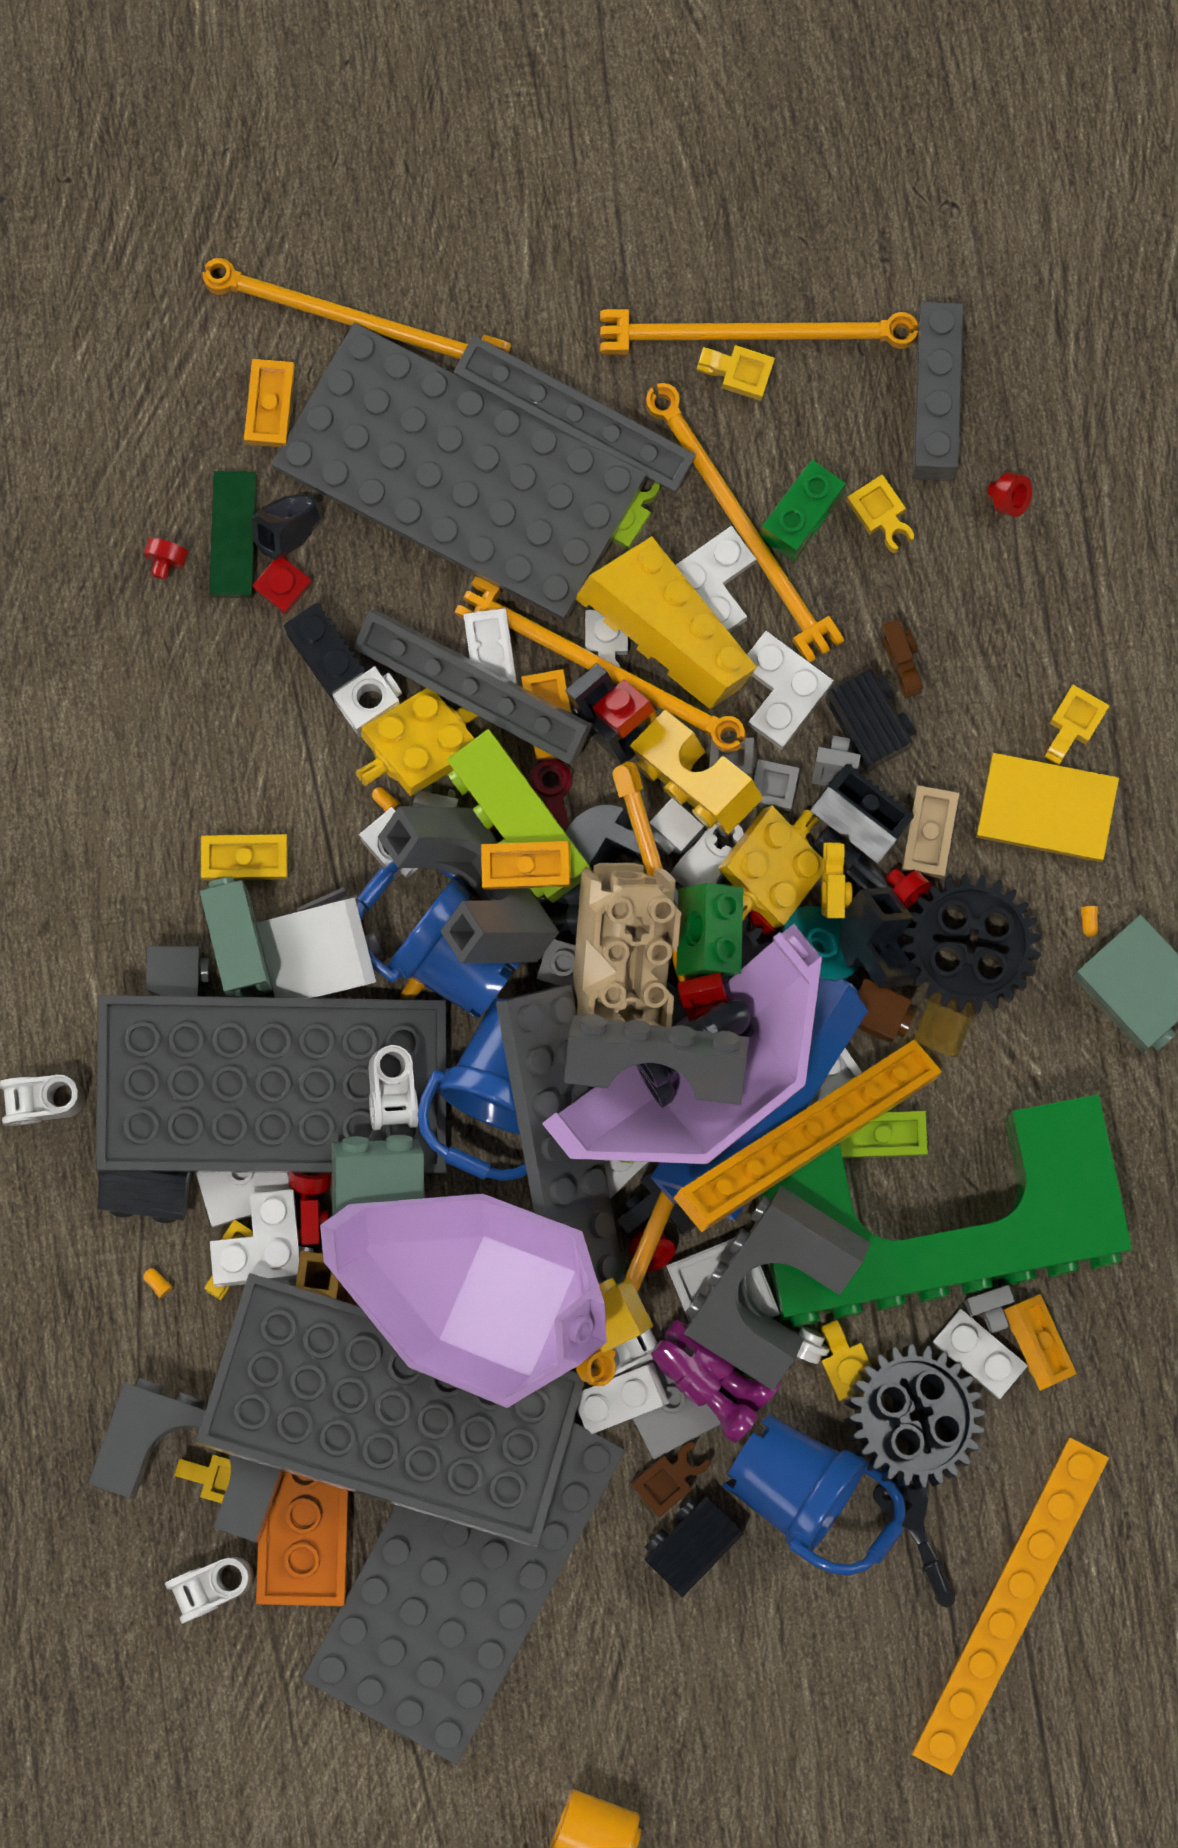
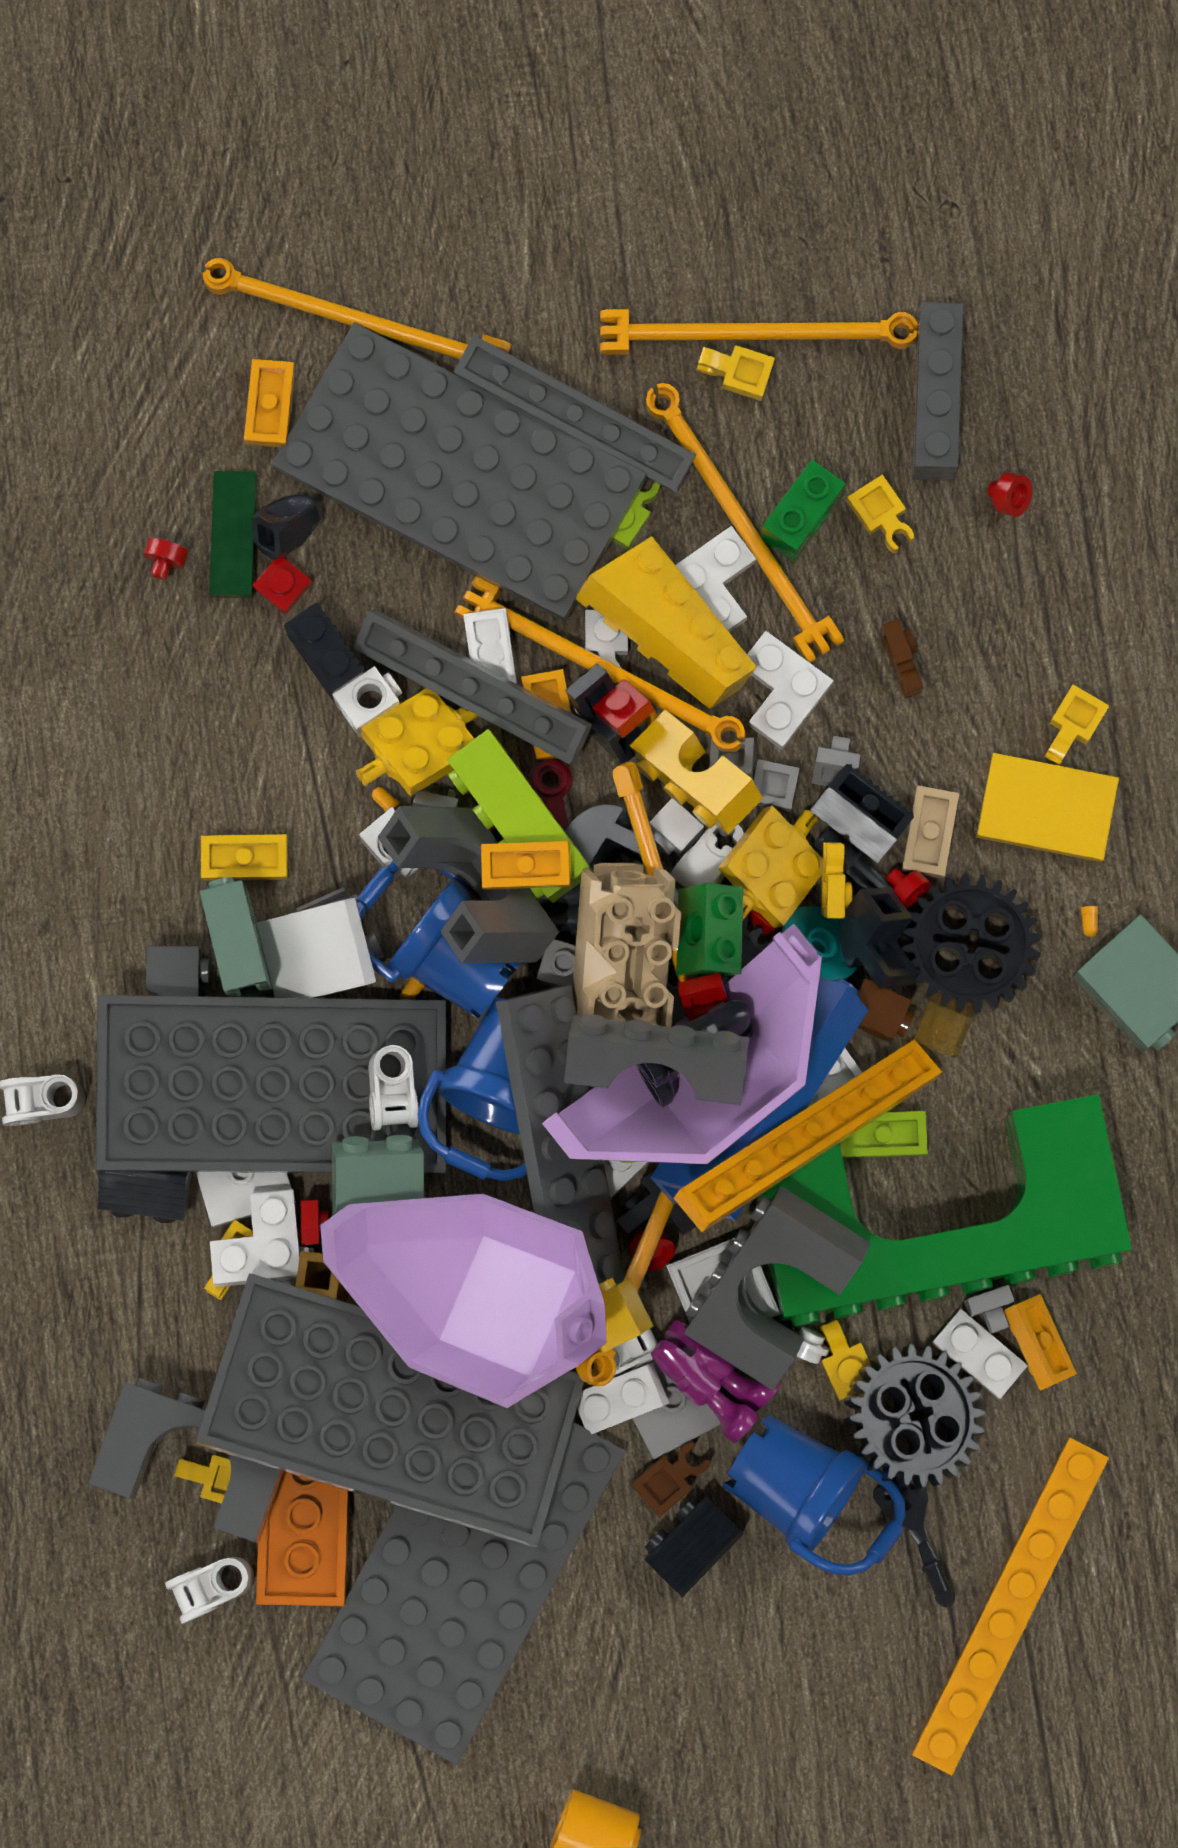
(157, 1282): light orange piece -> none
(310, 1184): red tile -> none
(869, 719): black brick -> none

